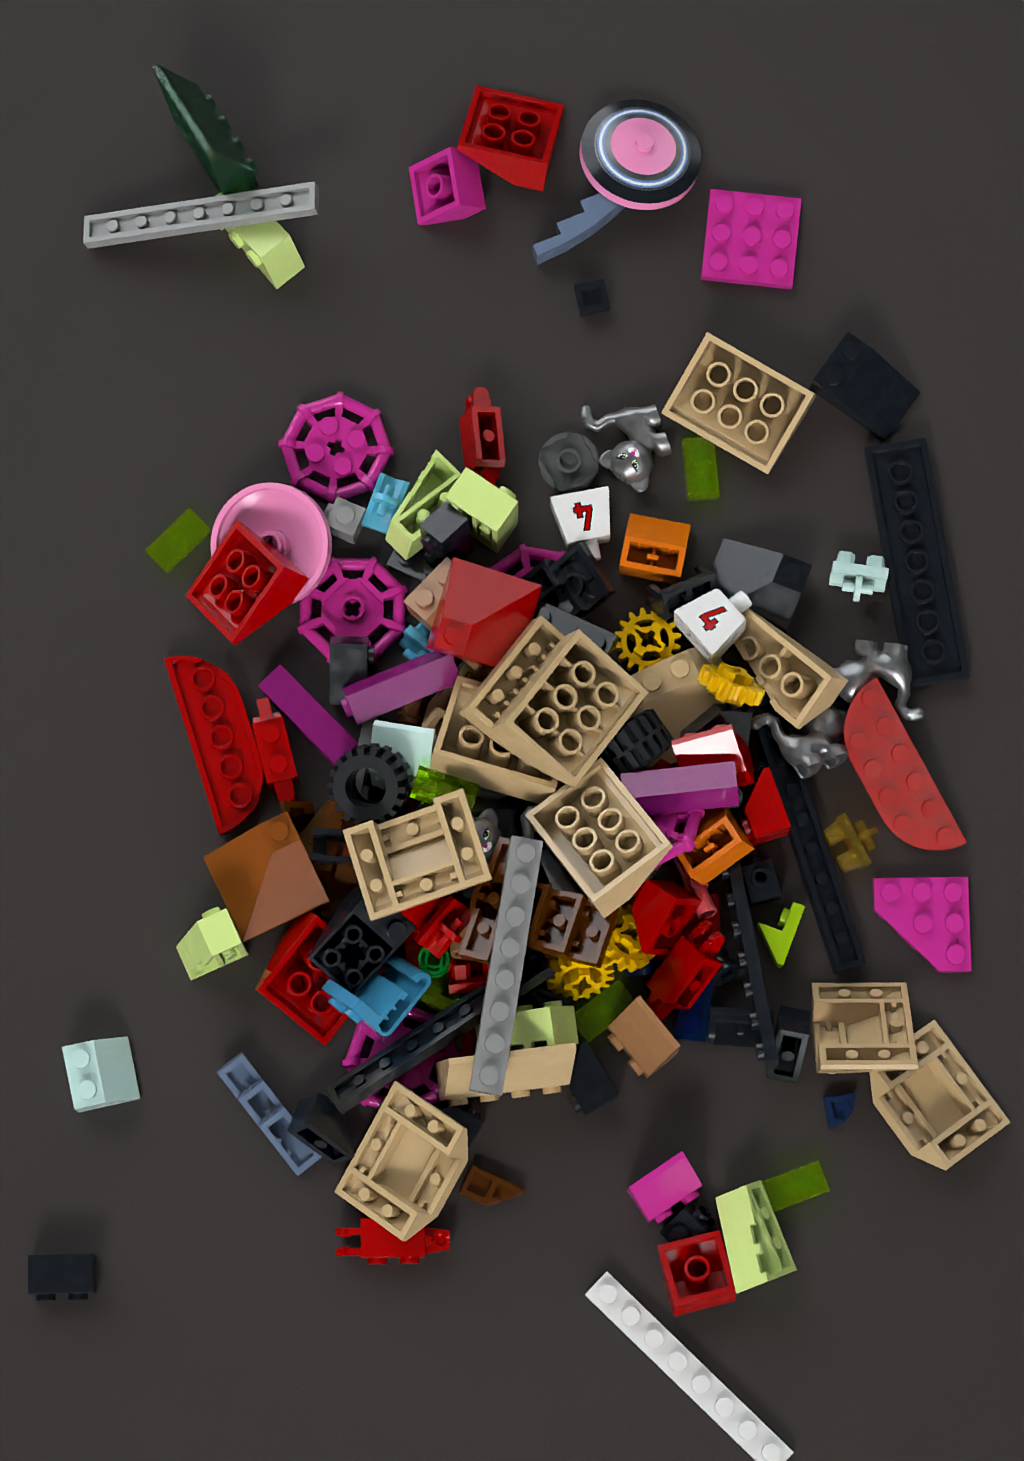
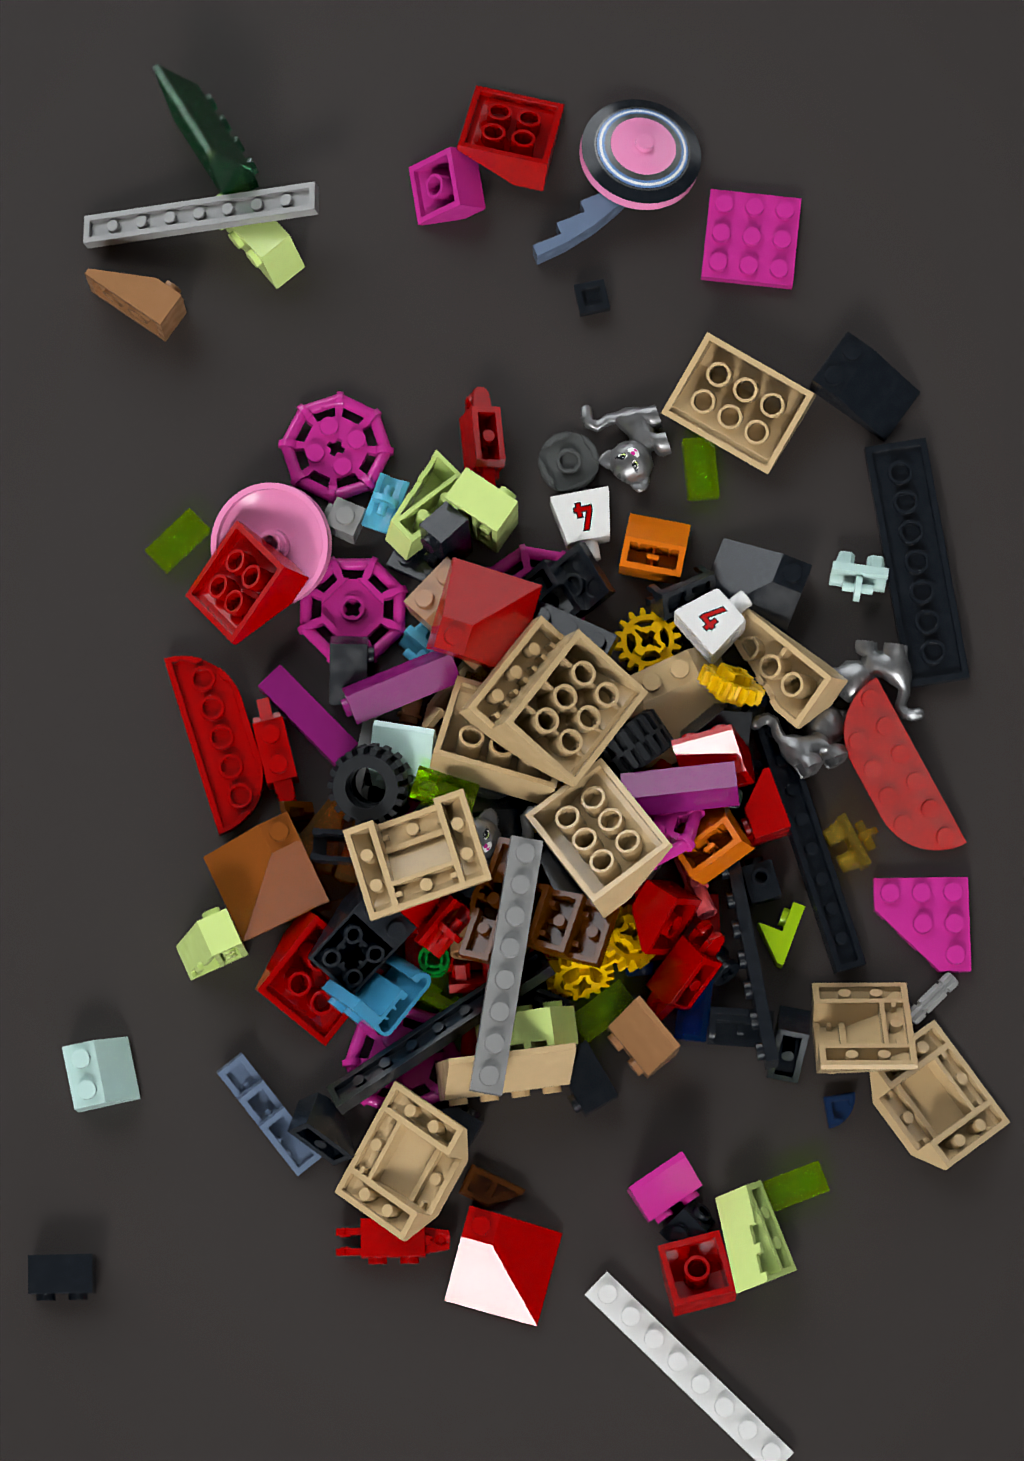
(142, 298): none -> medium nougat slope
(503, 1266): none -> red slope
(933, 997): none -> light grey axle

